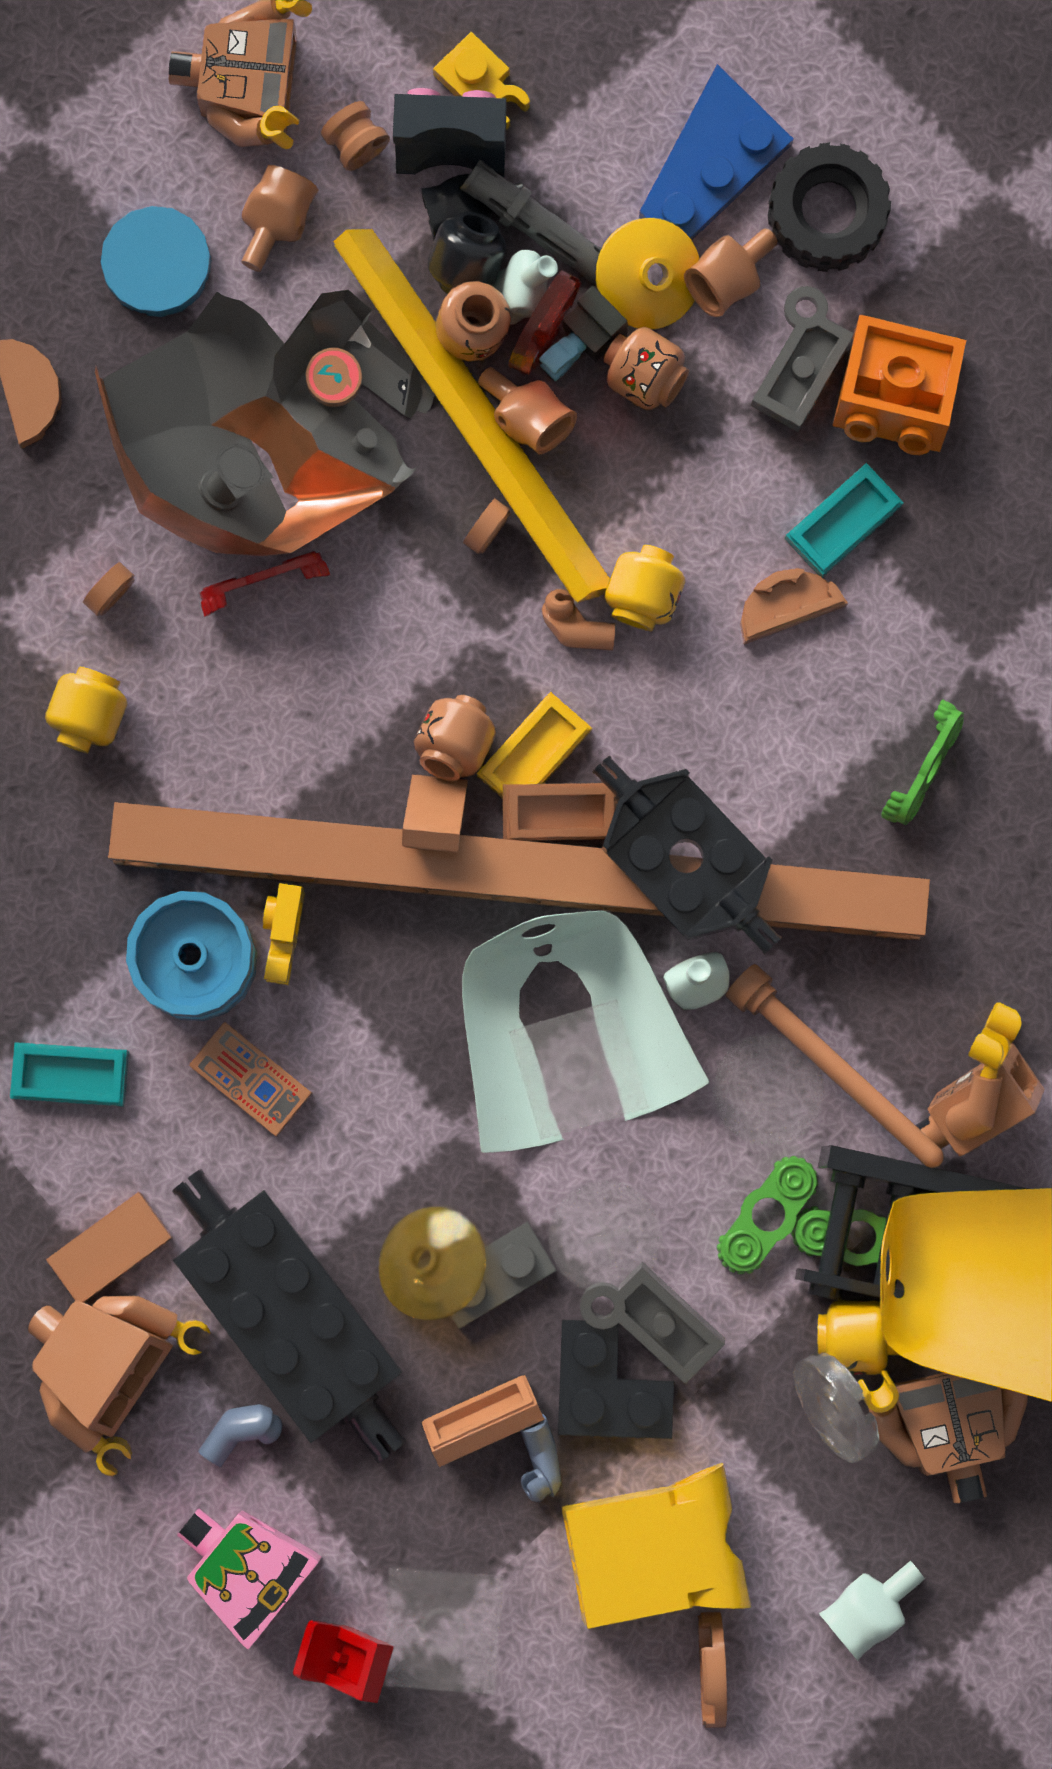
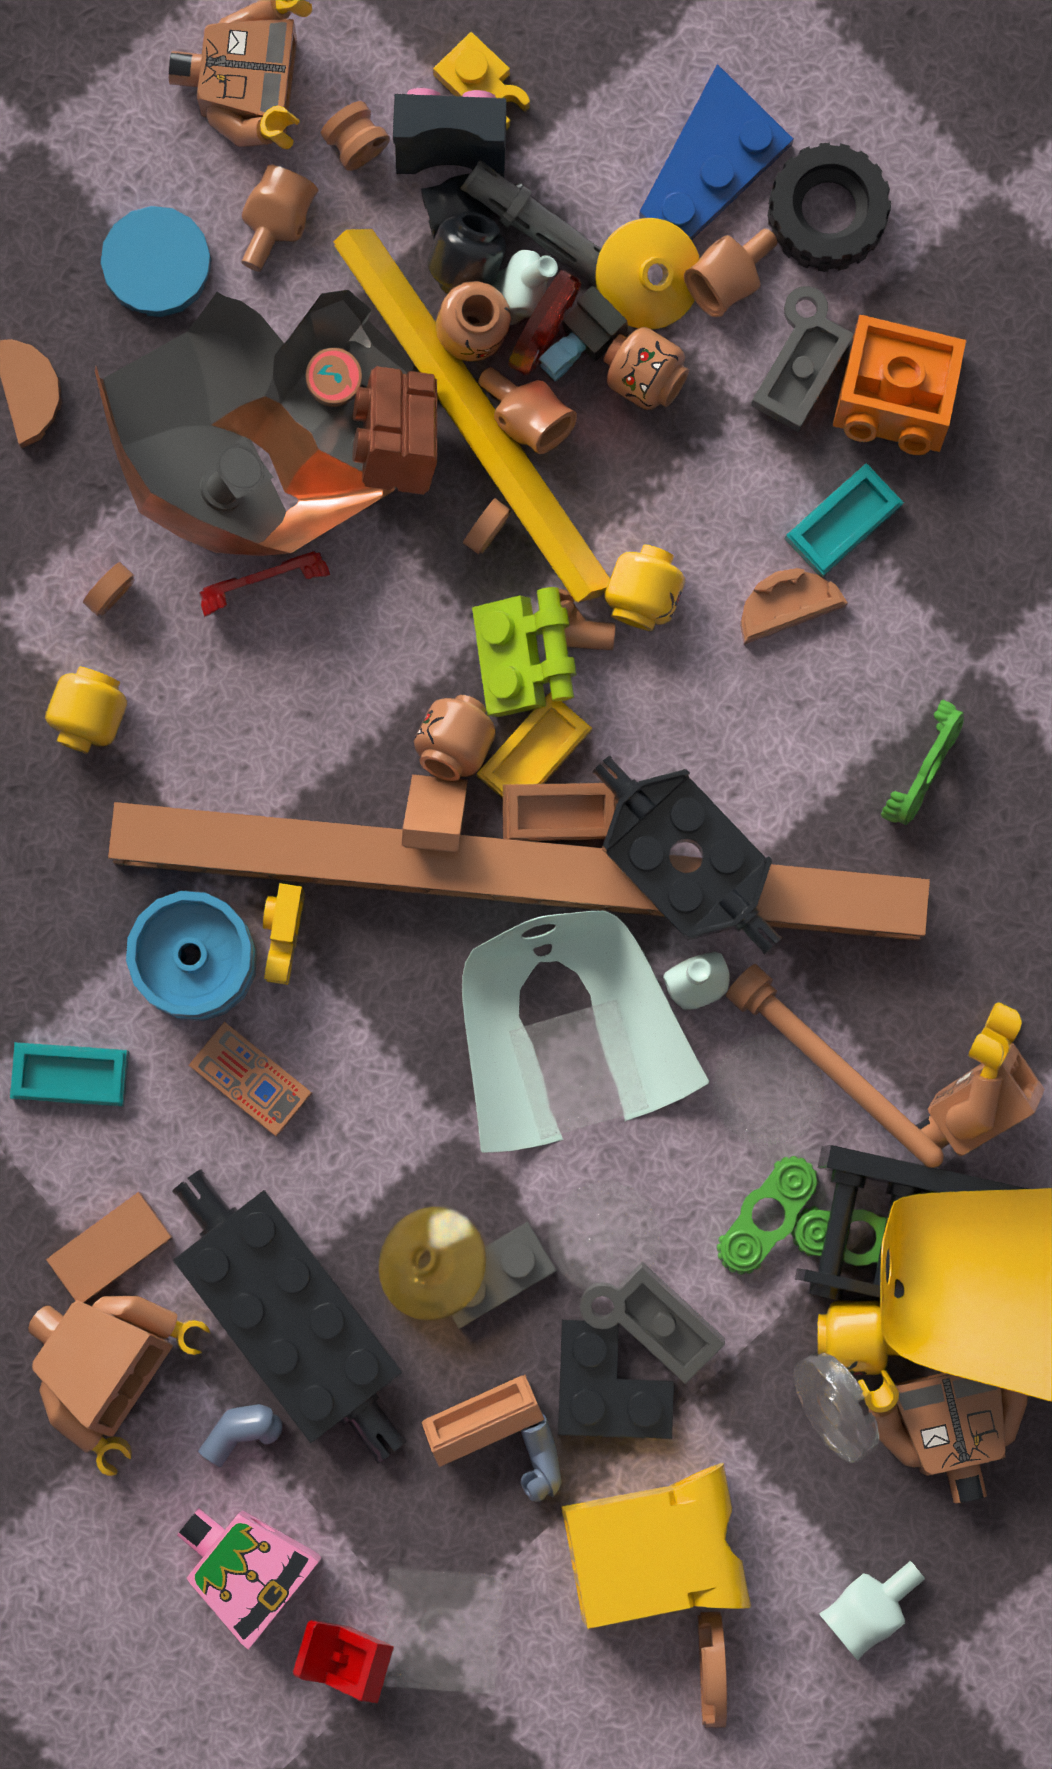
(397, 430): none -> copper brick
(510, 653): none -> lime plate

